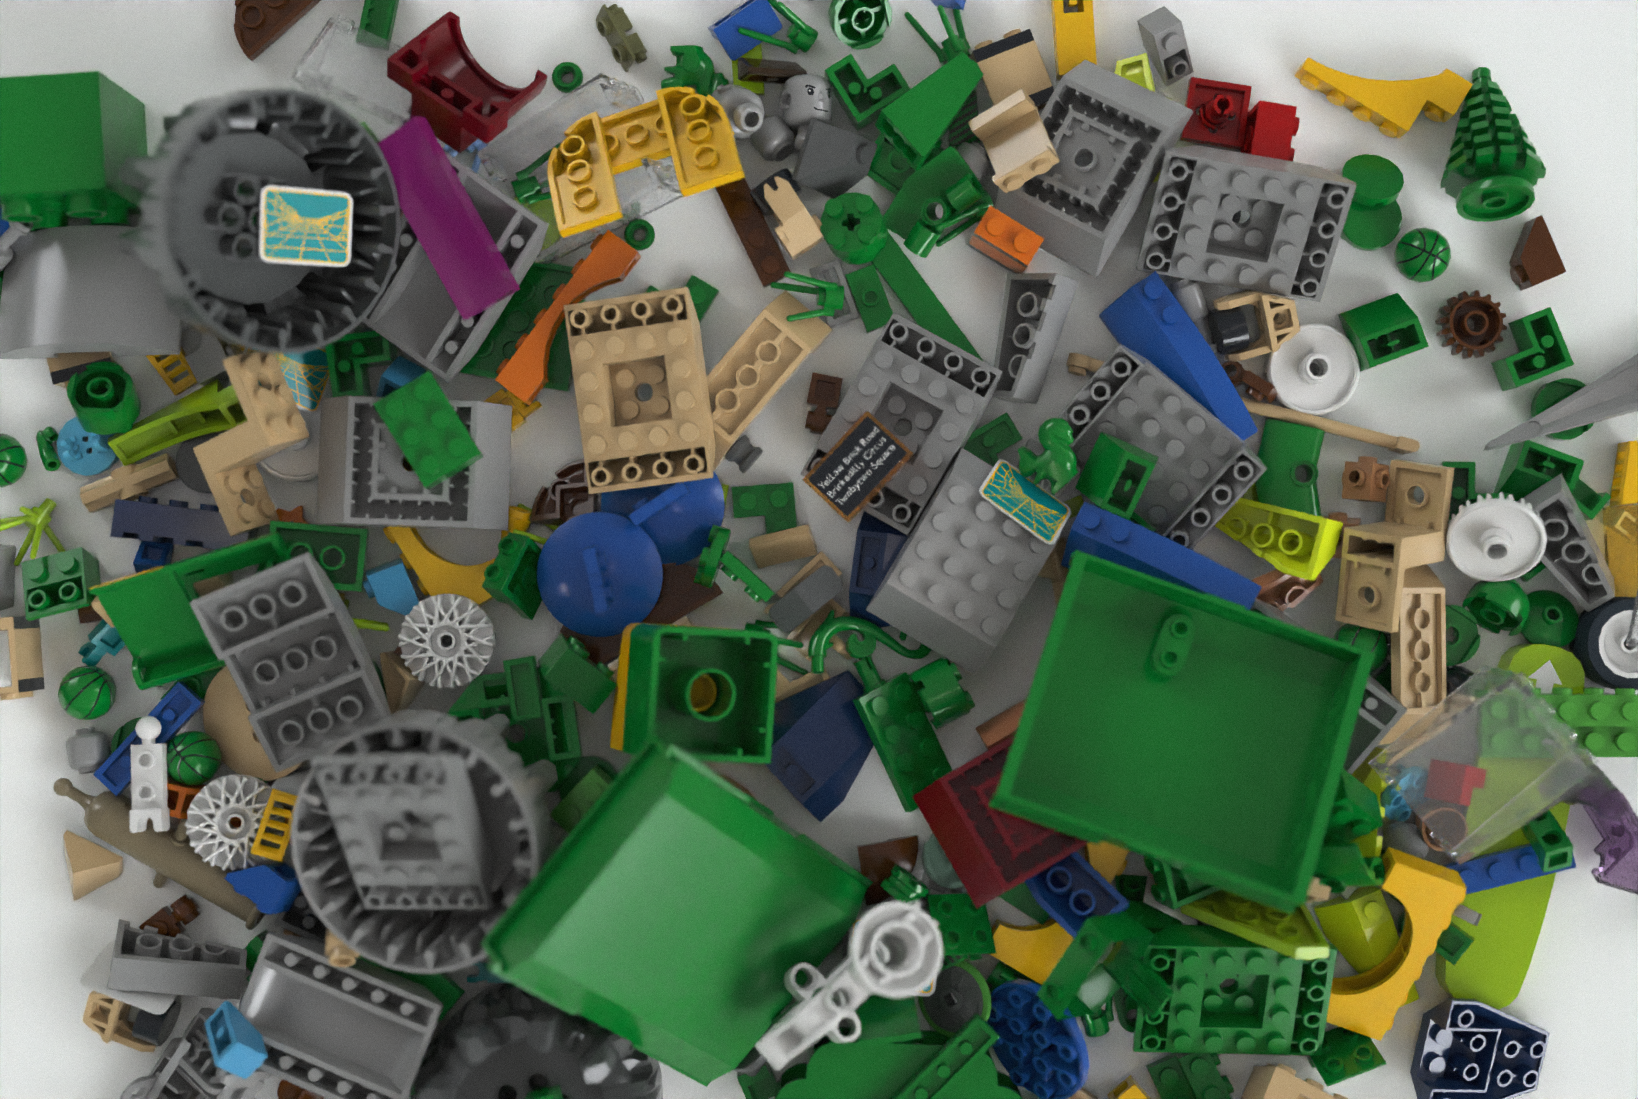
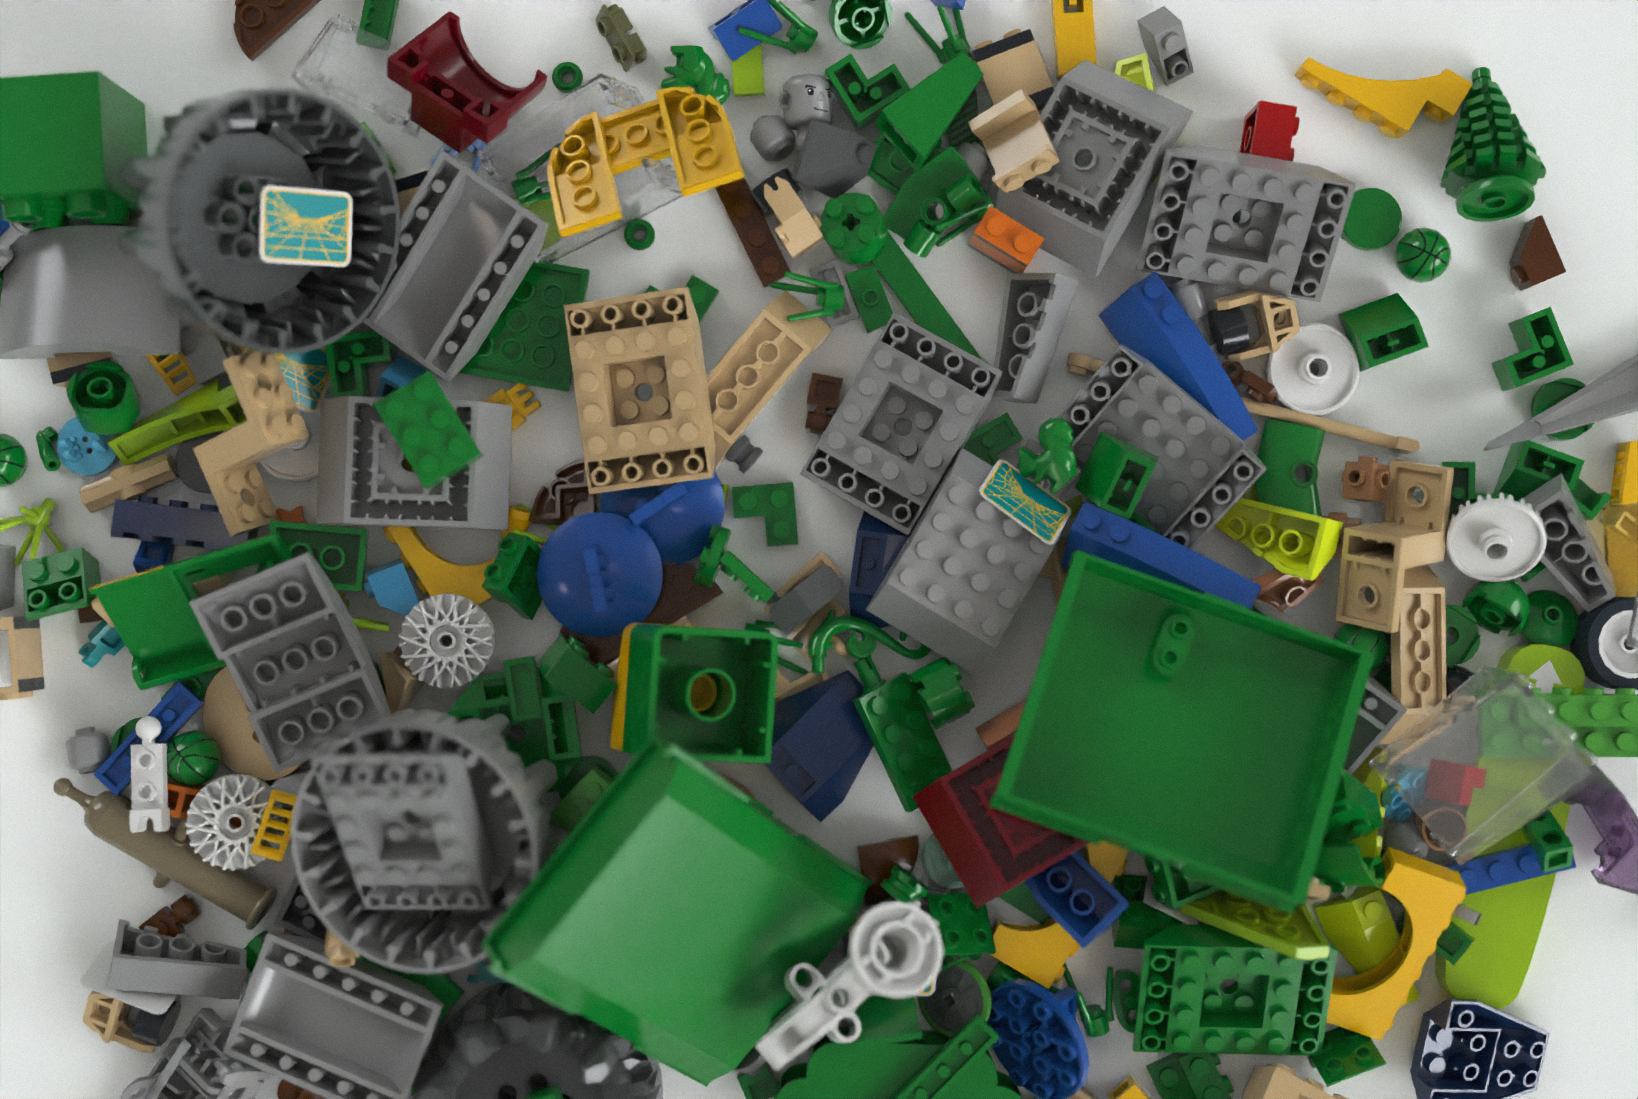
(87, 692): green piece -> none
(89, 864): tan slope -> none
(234, 1041): dark azure slope -> none
(268, 886): blue slope -> none
(446, 219): magenta arch -> none
(606, 265): orange arch -> none
(742, 109): light grey piece -> none
(767, 70): dark brown slope -> none
(783, 546): tan tile -> none
(858, 466): black tile -> none
(1085, 992): green piece -> none
(1230, 101): red plate -> none
(1375, 179): green tile -> none
(1485, 316): reddish brown gear -> none

